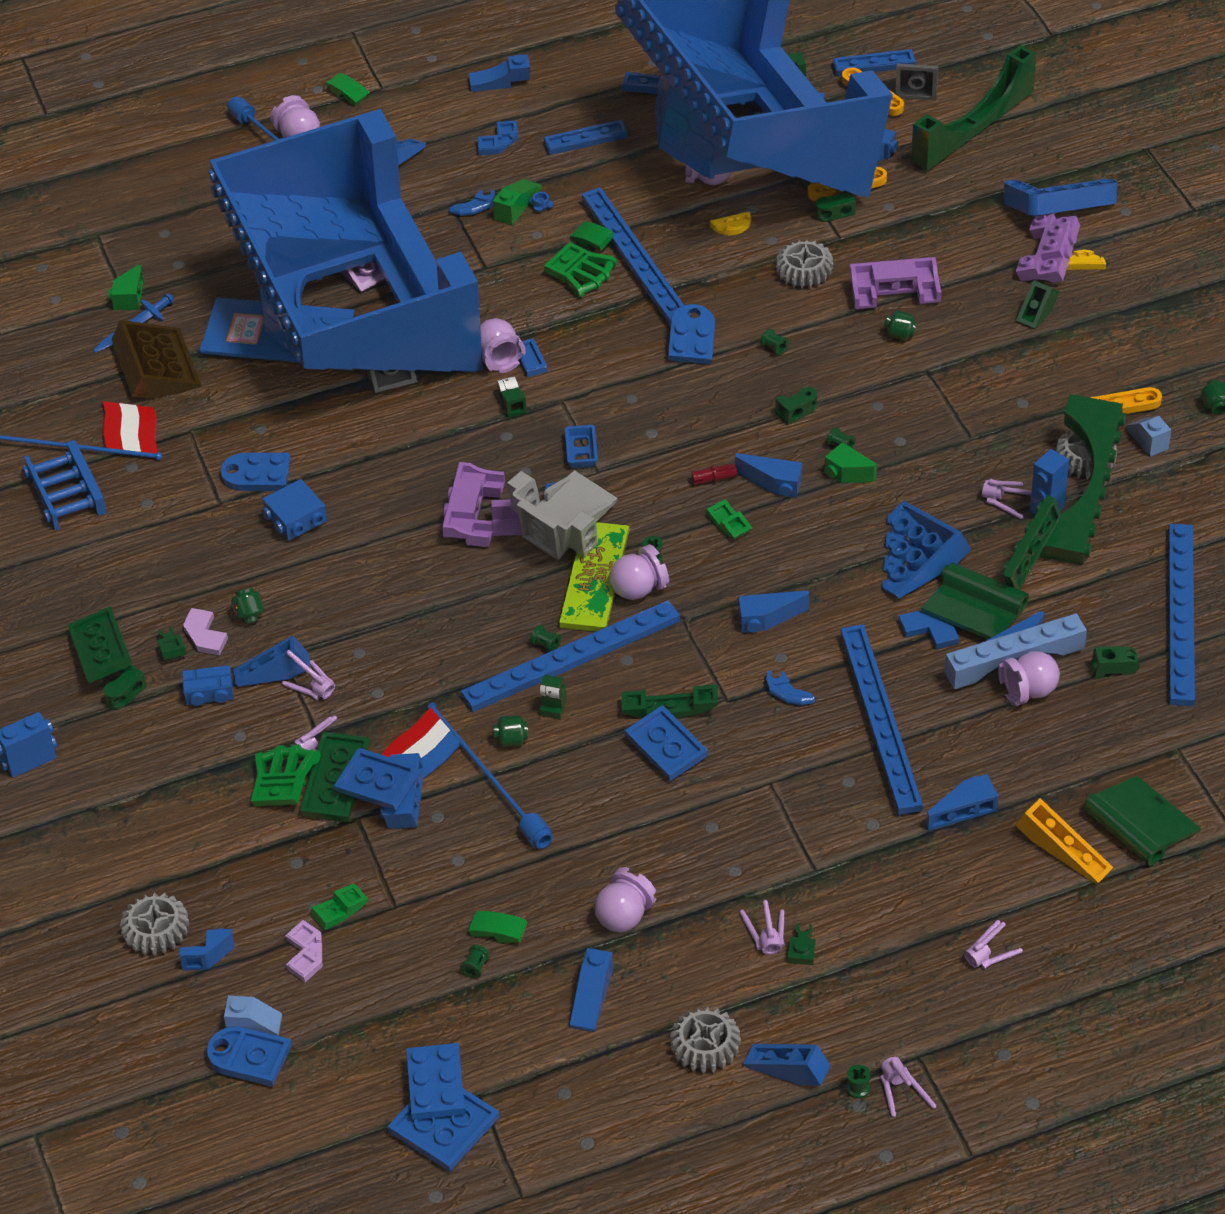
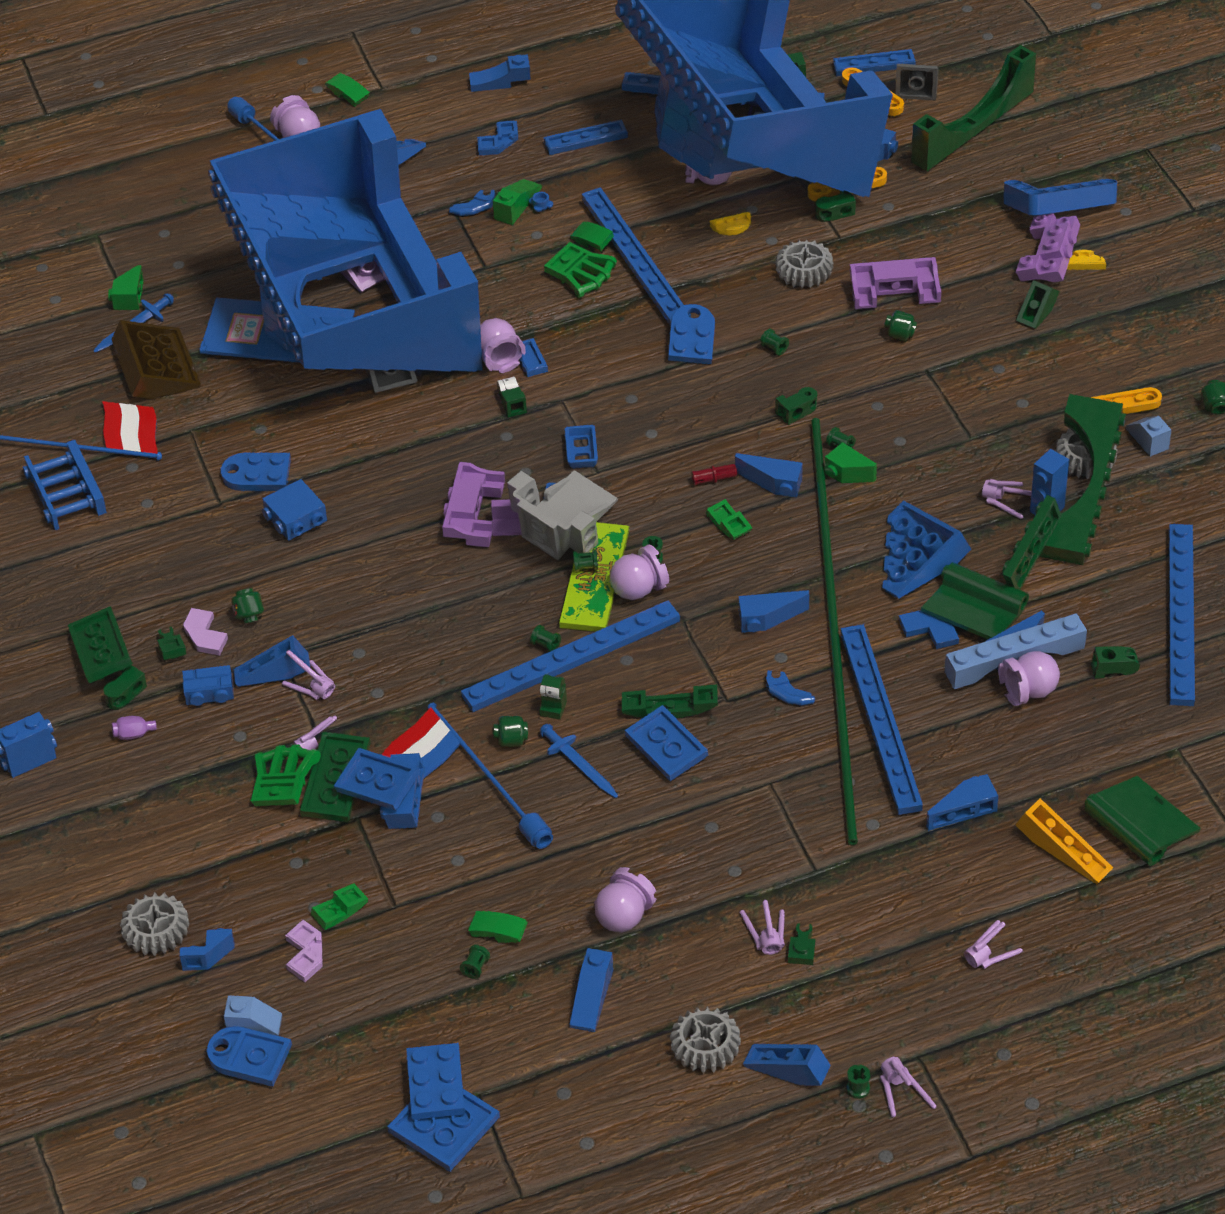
(131, 727): none -> medium lavender plant
(563, 745): none -> blue sword
(585, 560): none -> dark green bush
(834, 635): none -> dark green piece

